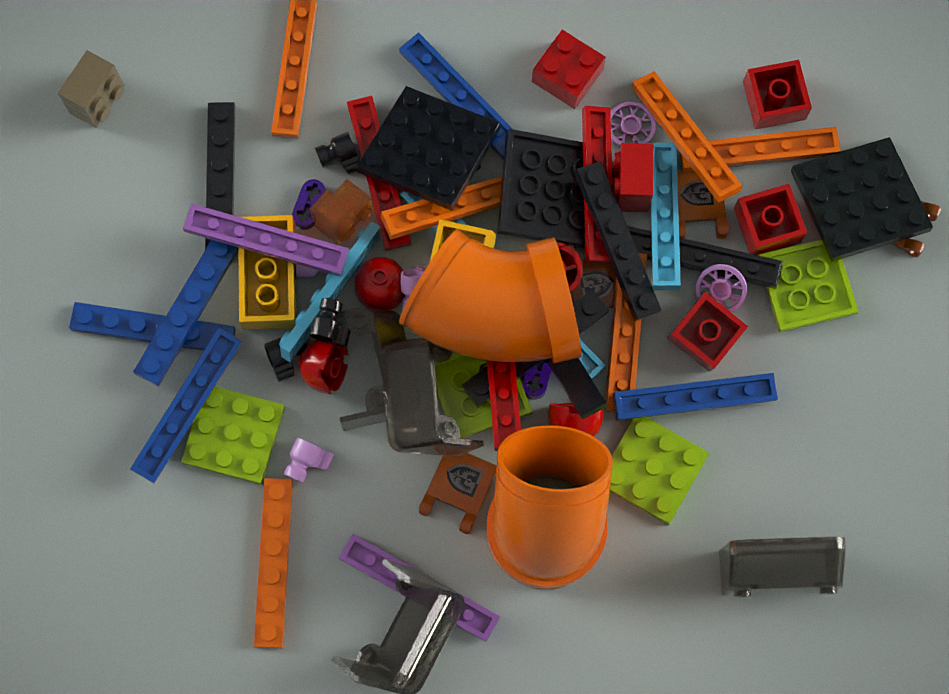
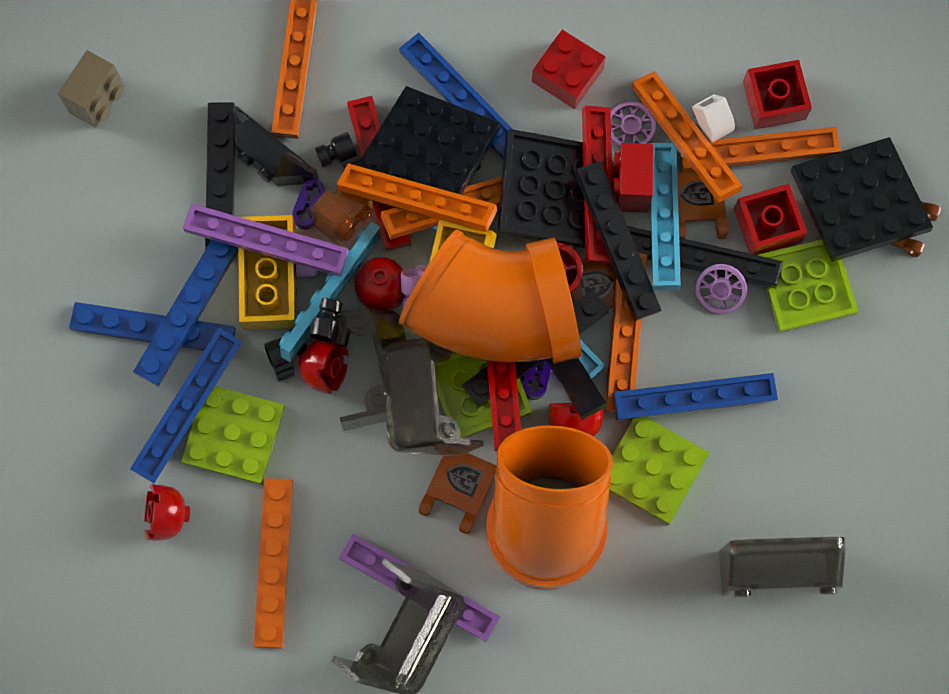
(164, 512): none -> red cylinder
(268, 154): none -> black wedge
(306, 455): lavender piece -> none
(417, 197): none -> orange plate
(707, 332): red brick -> none
(714, 117): none -> white brick

